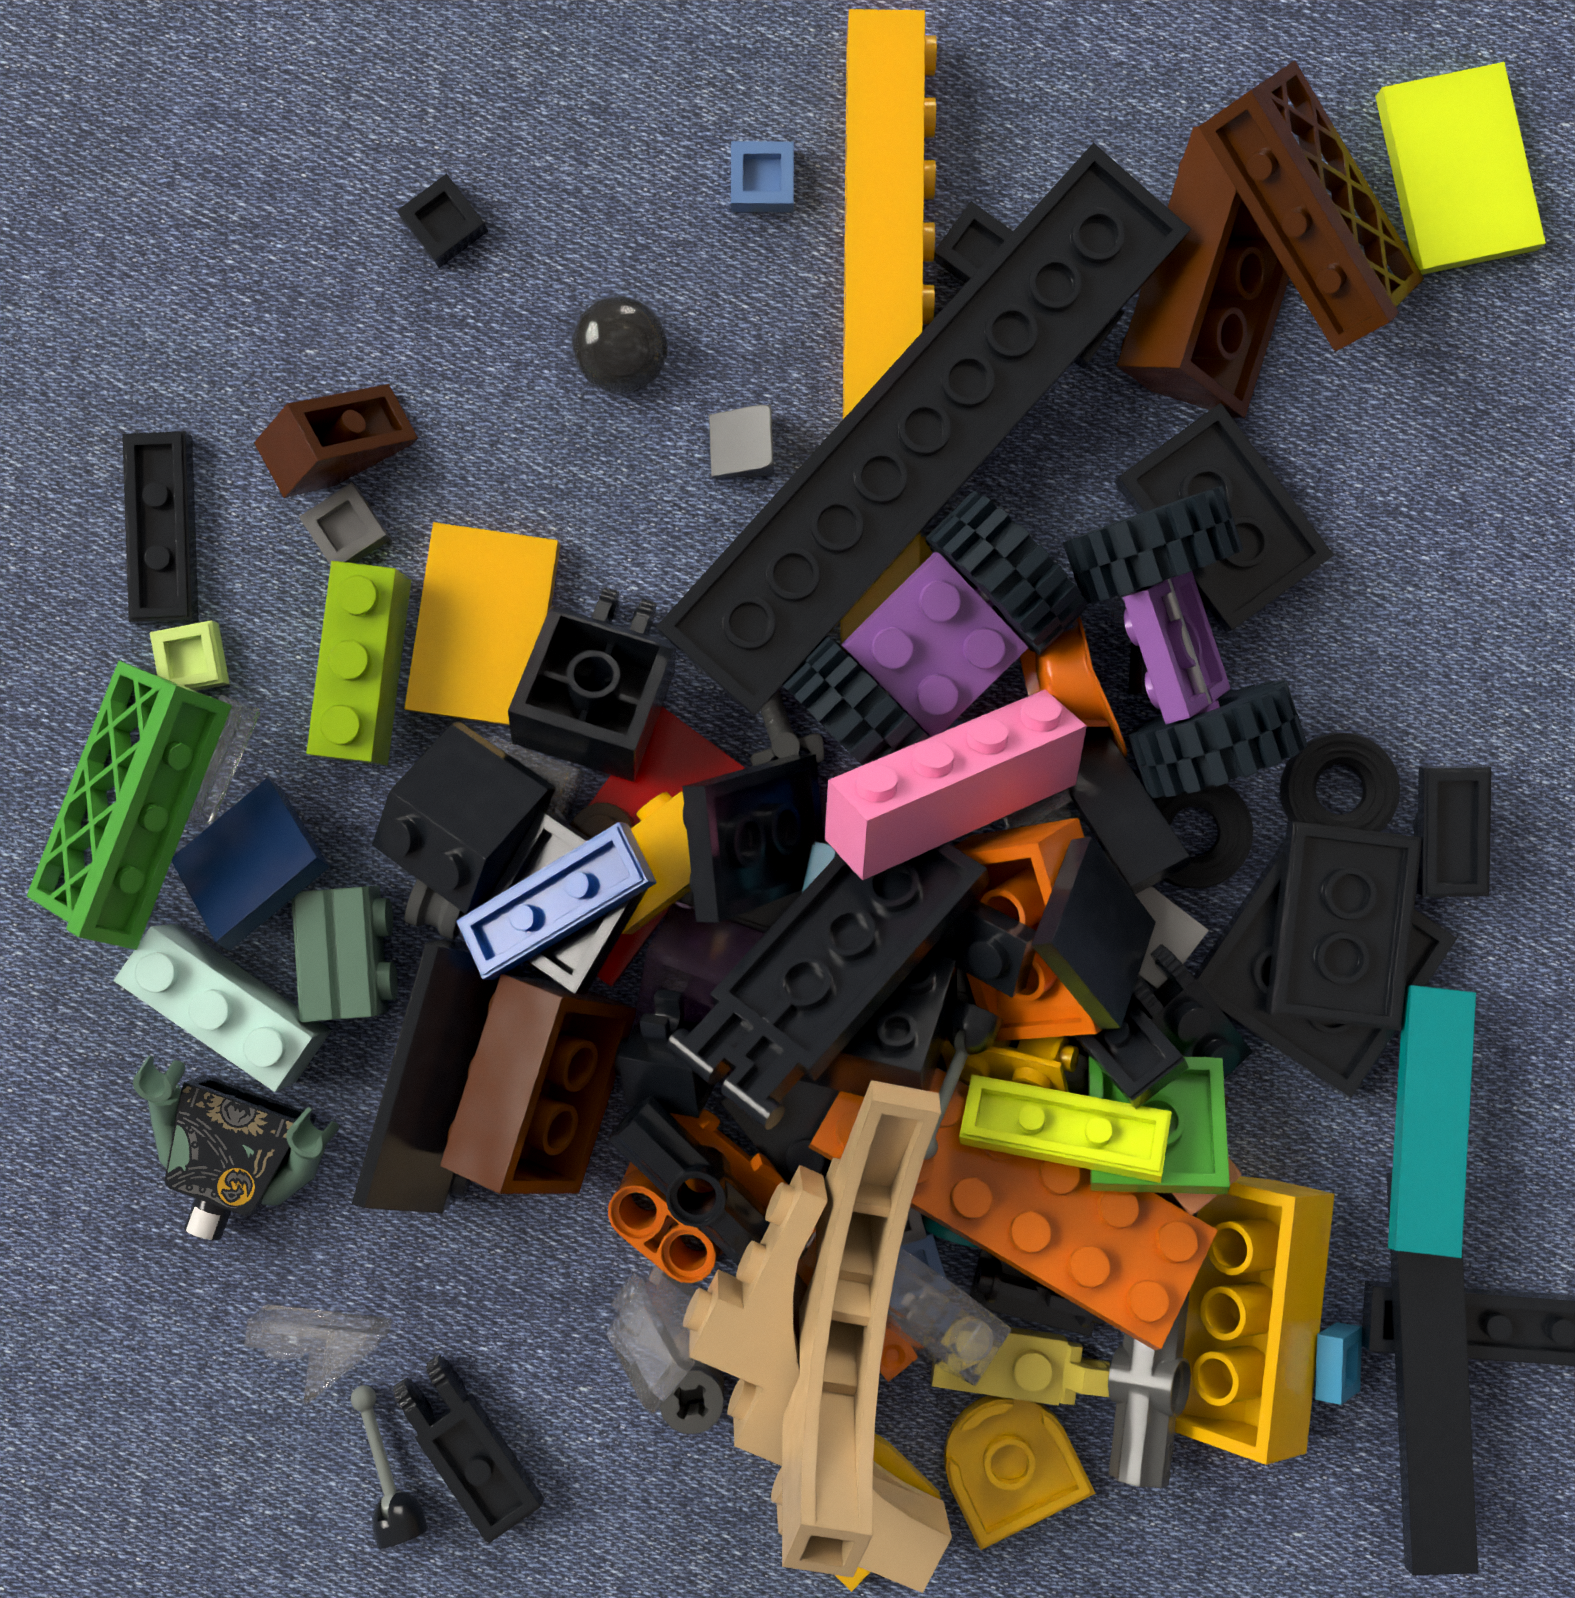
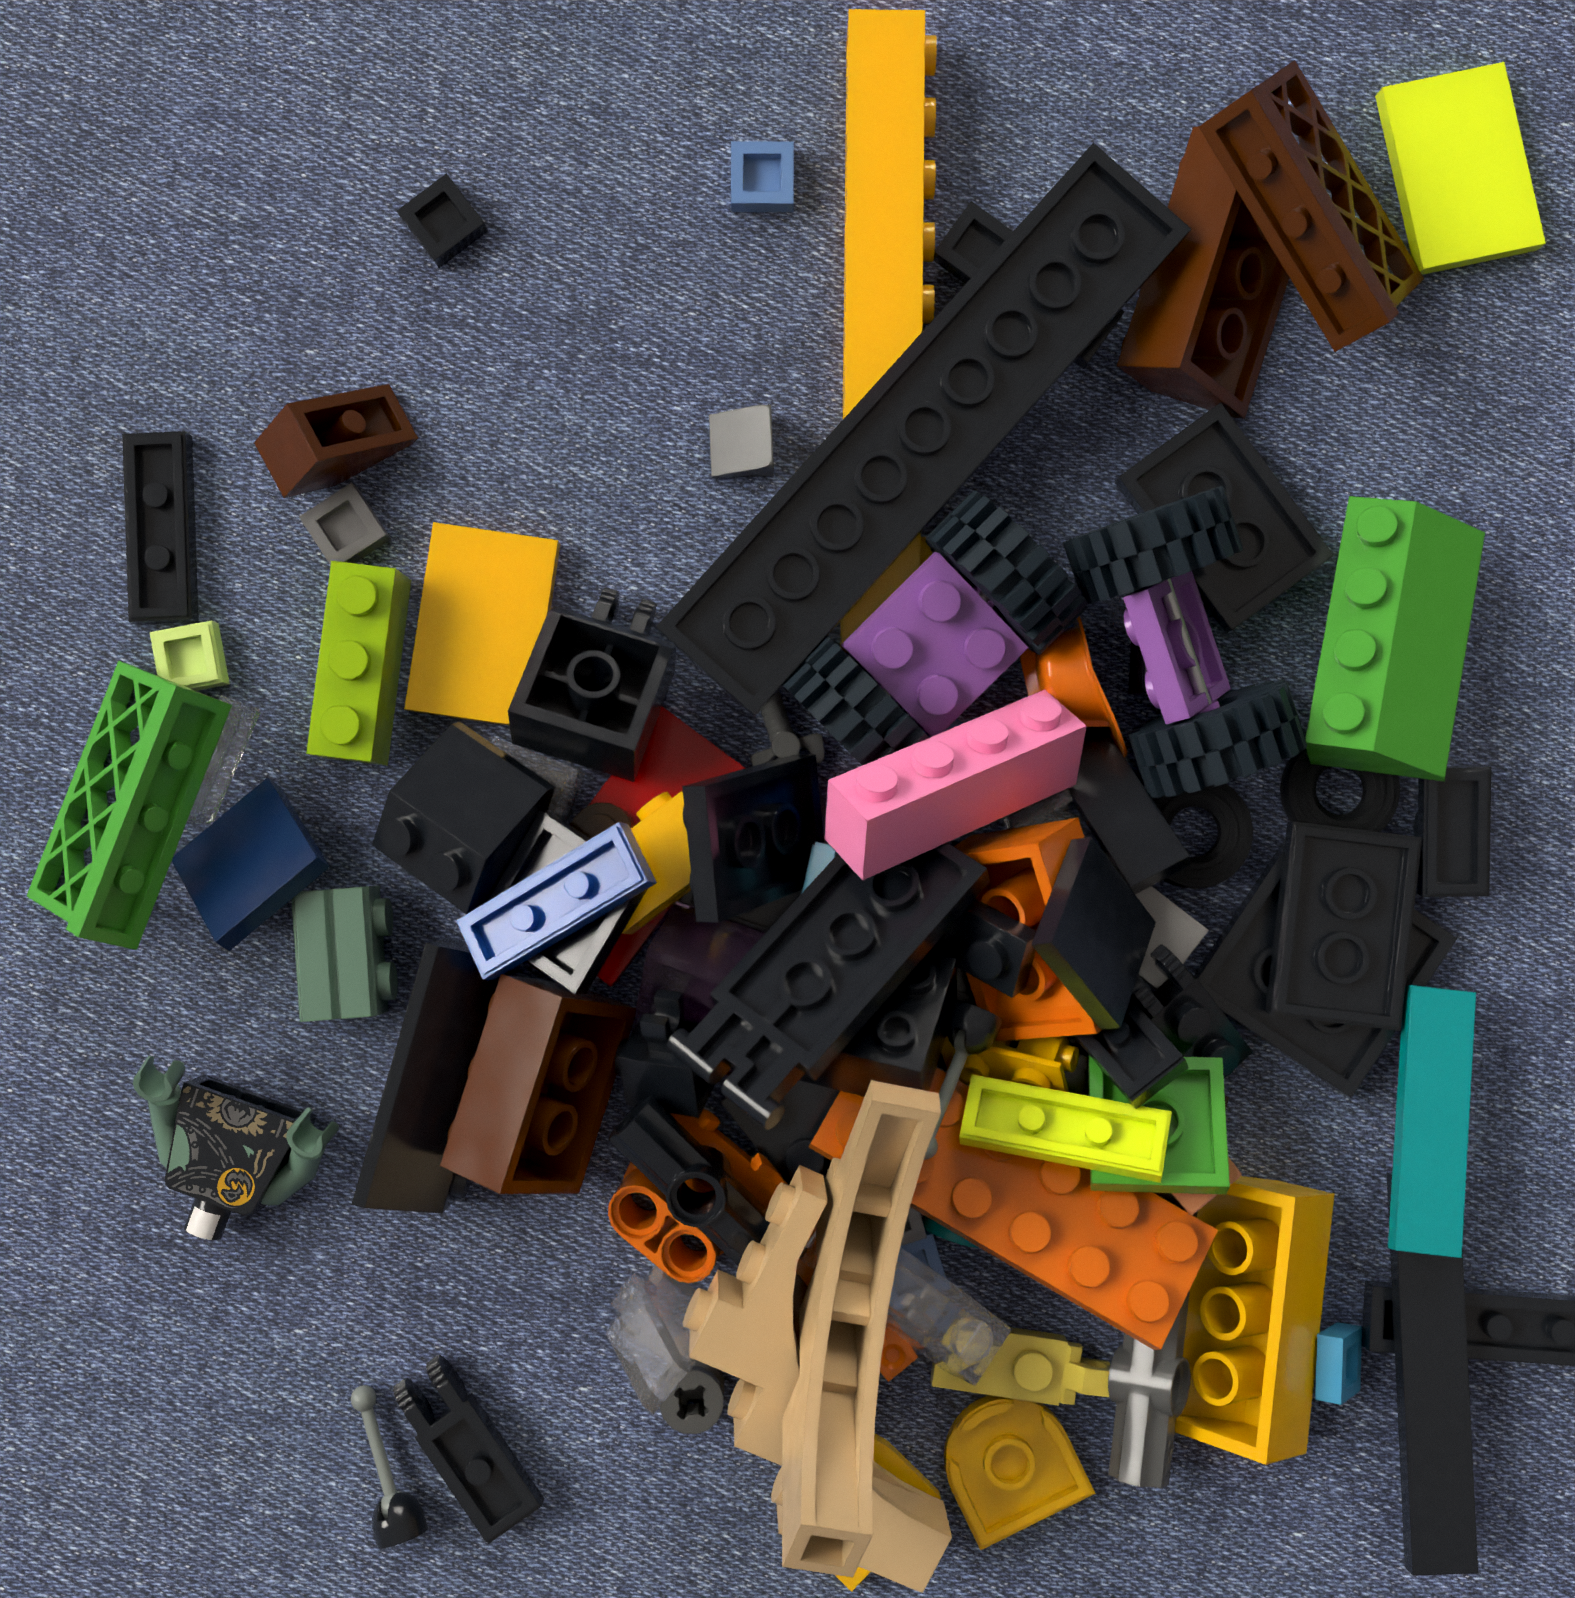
(222, 1005): light aqua brick -> none
(331, 1338): clear slope -> none
(431, 908): dark grey wheel -> none
(619, 345): clear smoke hair -> none
(1016, 1294): black hinge -> none
(1394, 640): none -> bright green slope

